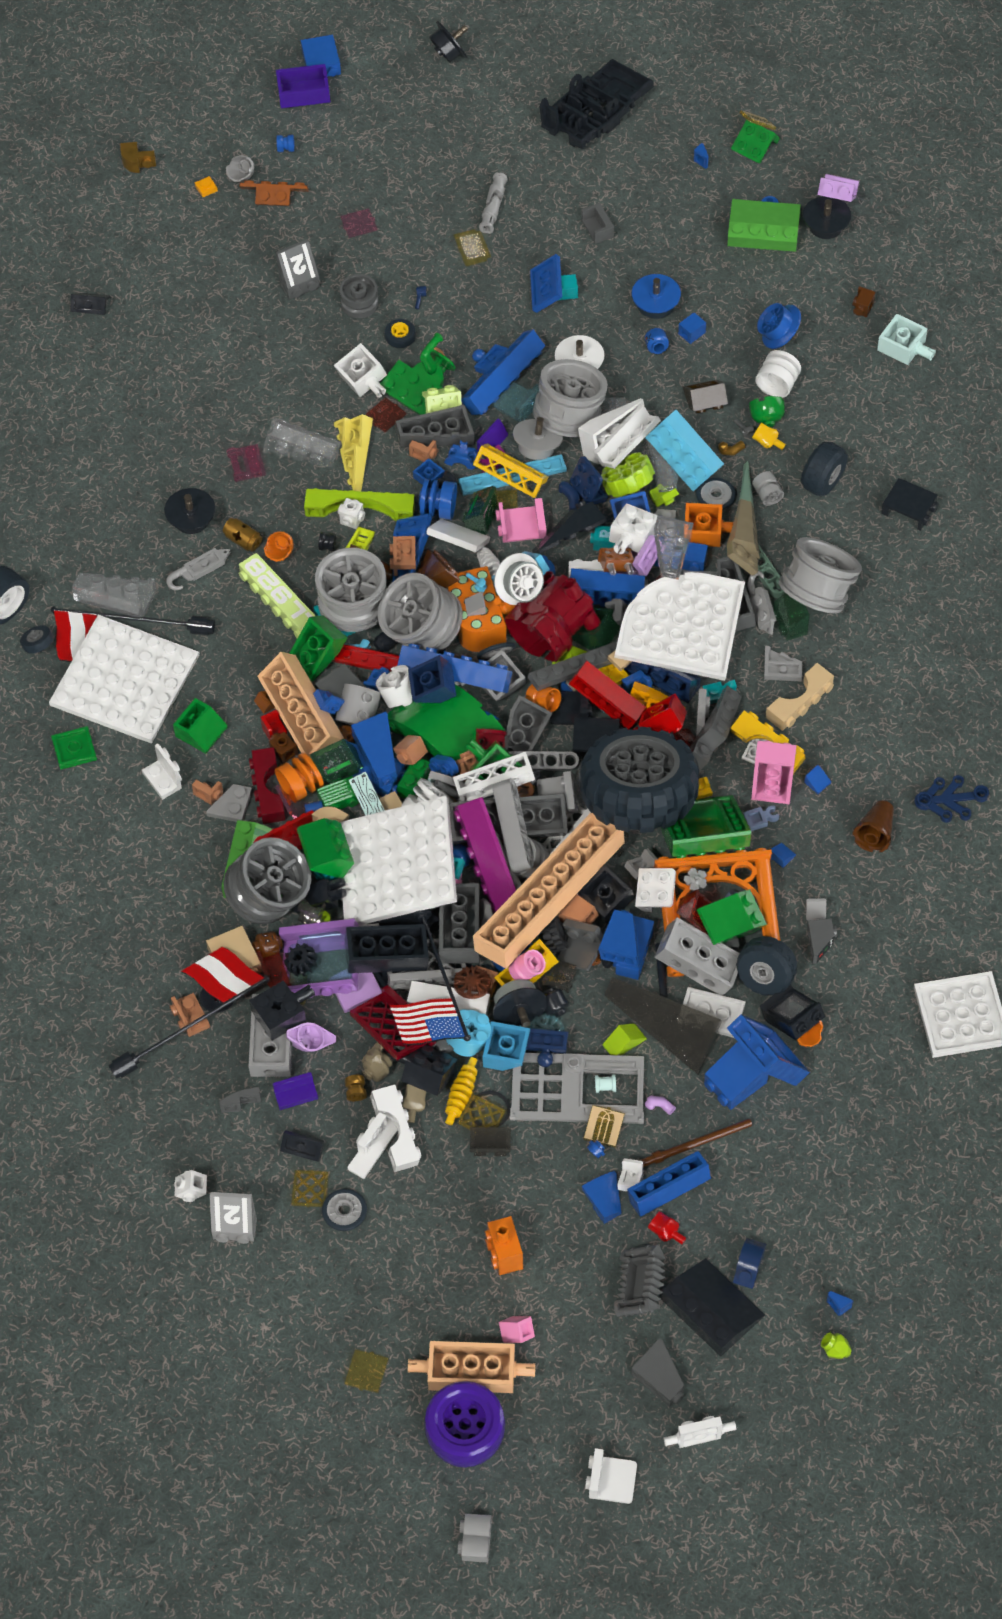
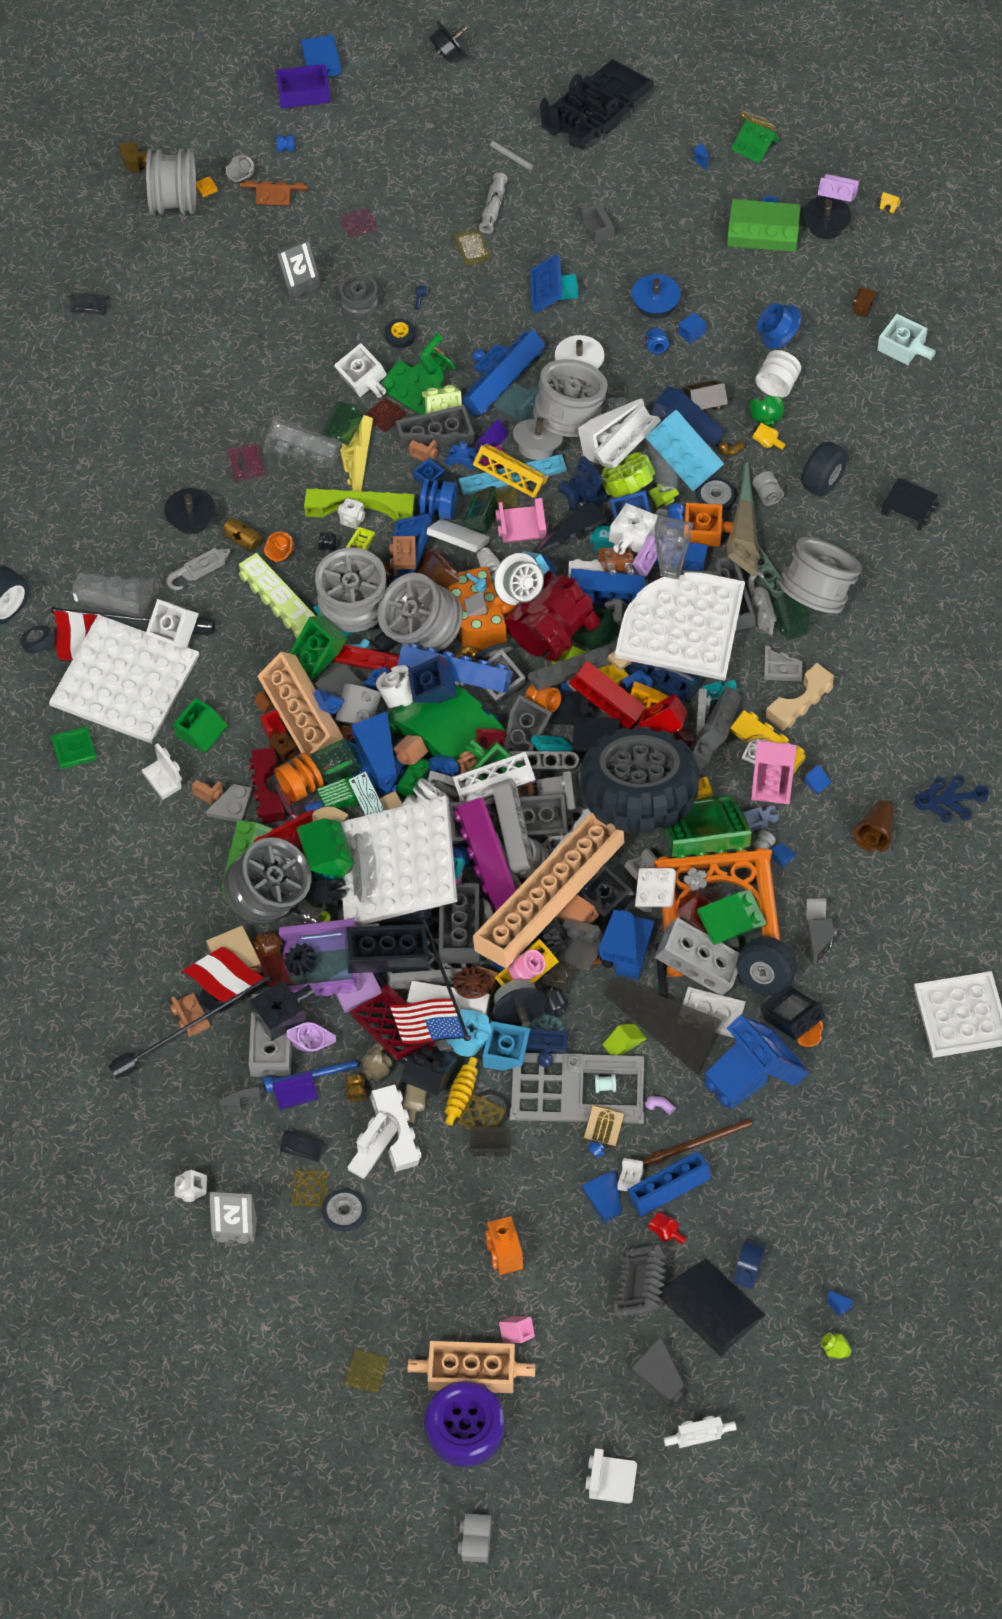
(171, 181): none -> light grey wheel
(172, 623): none -> white brick
(268, 1080): none -> blue piece
(342, 423): none -> clear green slope
(360, 868): none -> light grey plate
(468, 651): none -> pearl gold arm
(511, 155): none -> light grey bar
(551, 743): none -> teal plate
(676, 511): none -> blue wheel
(704, 425): none -> dark blue wedge
(763, 840): none -> light grey wheel
(890, 200): none -> yellow tile

